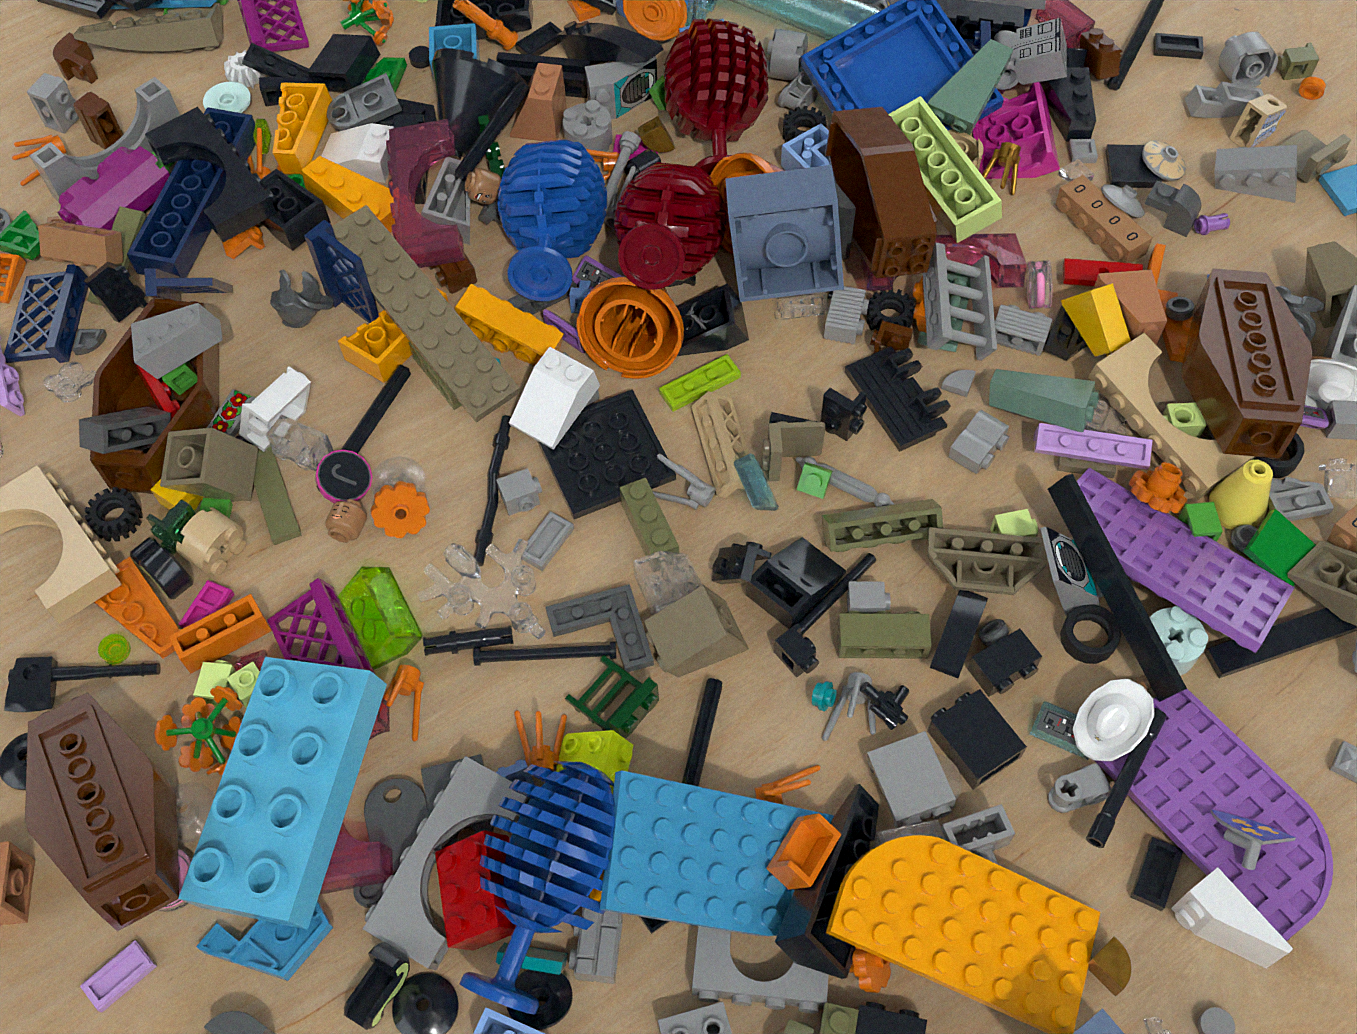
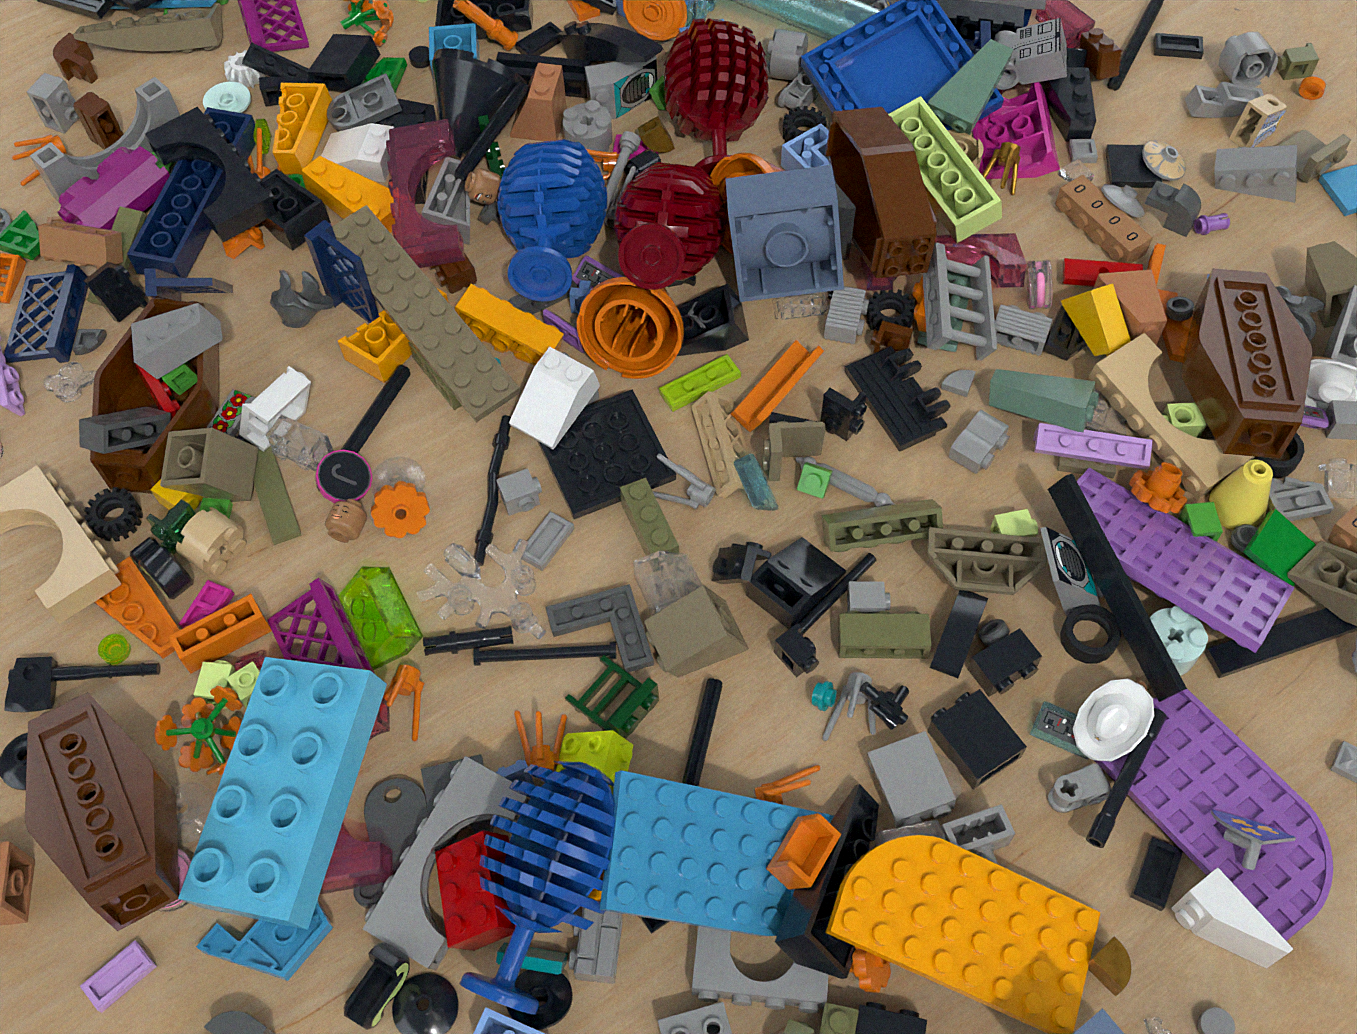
(775, 385): none -> orange fence

